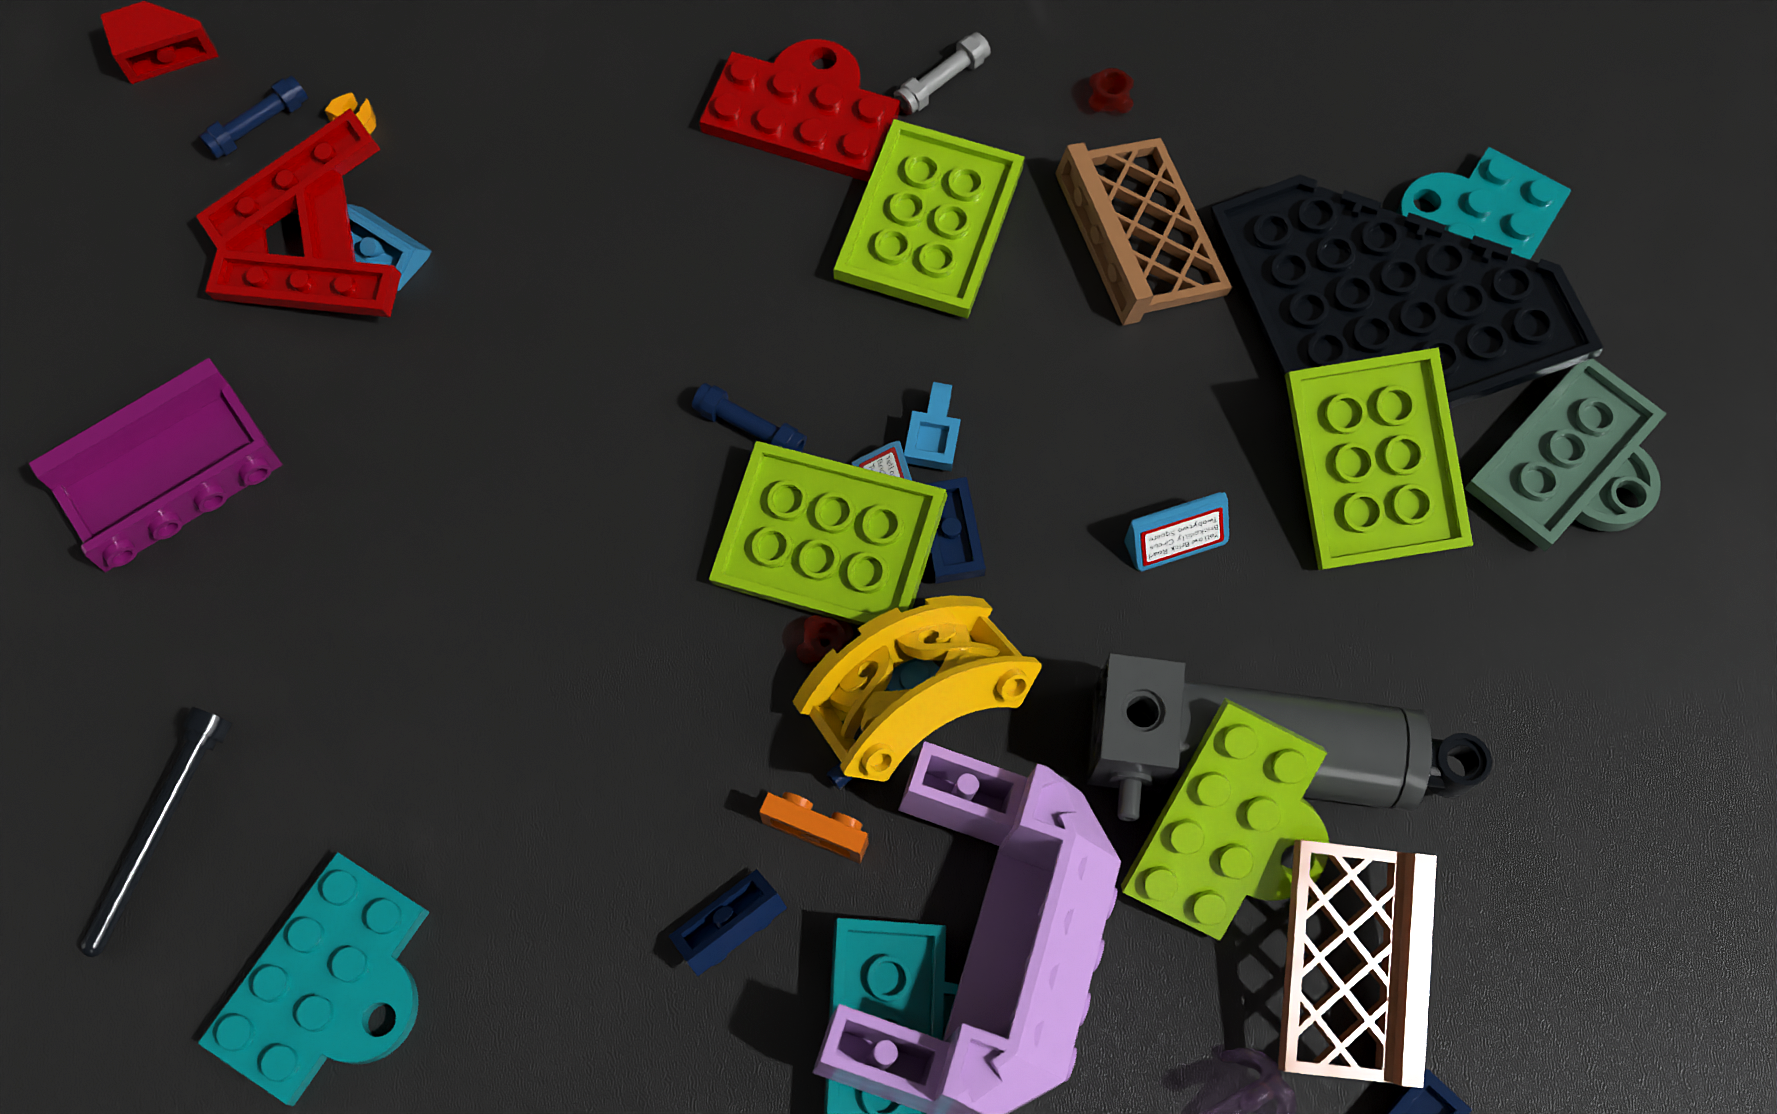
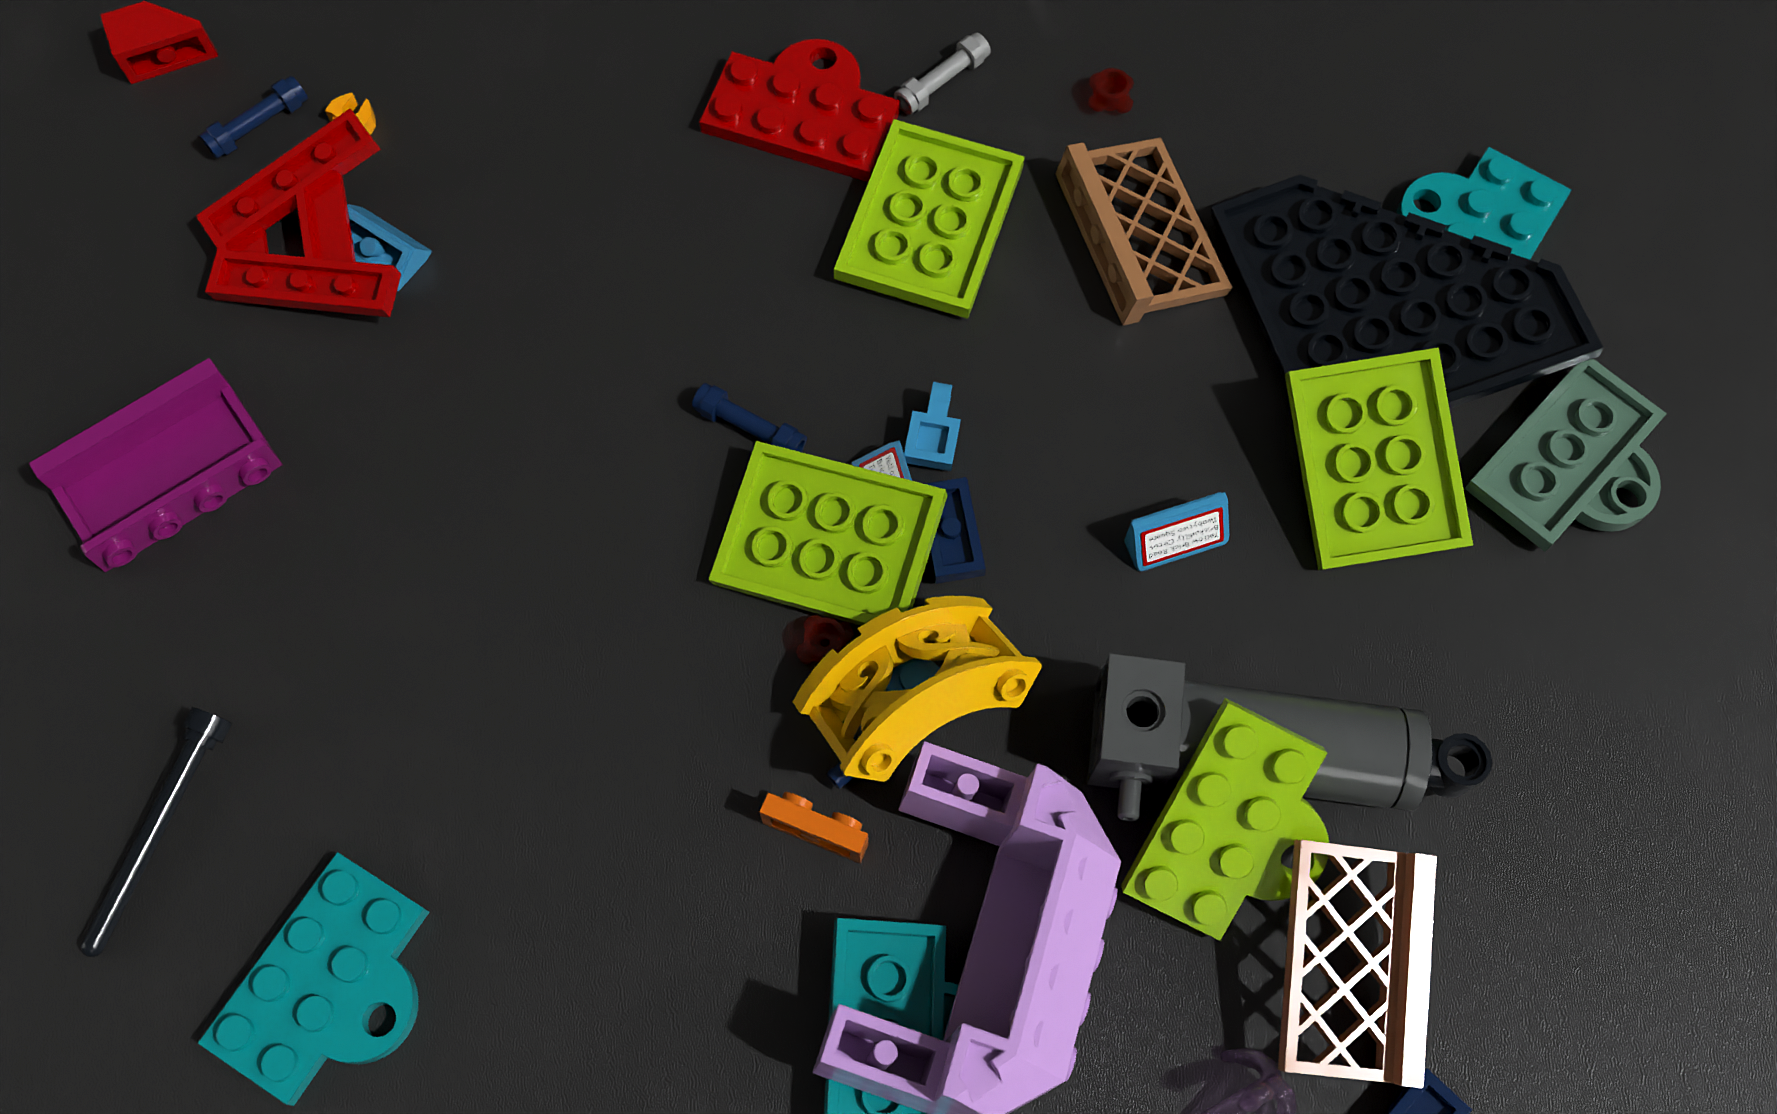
(727, 922): dark blue plate -> none

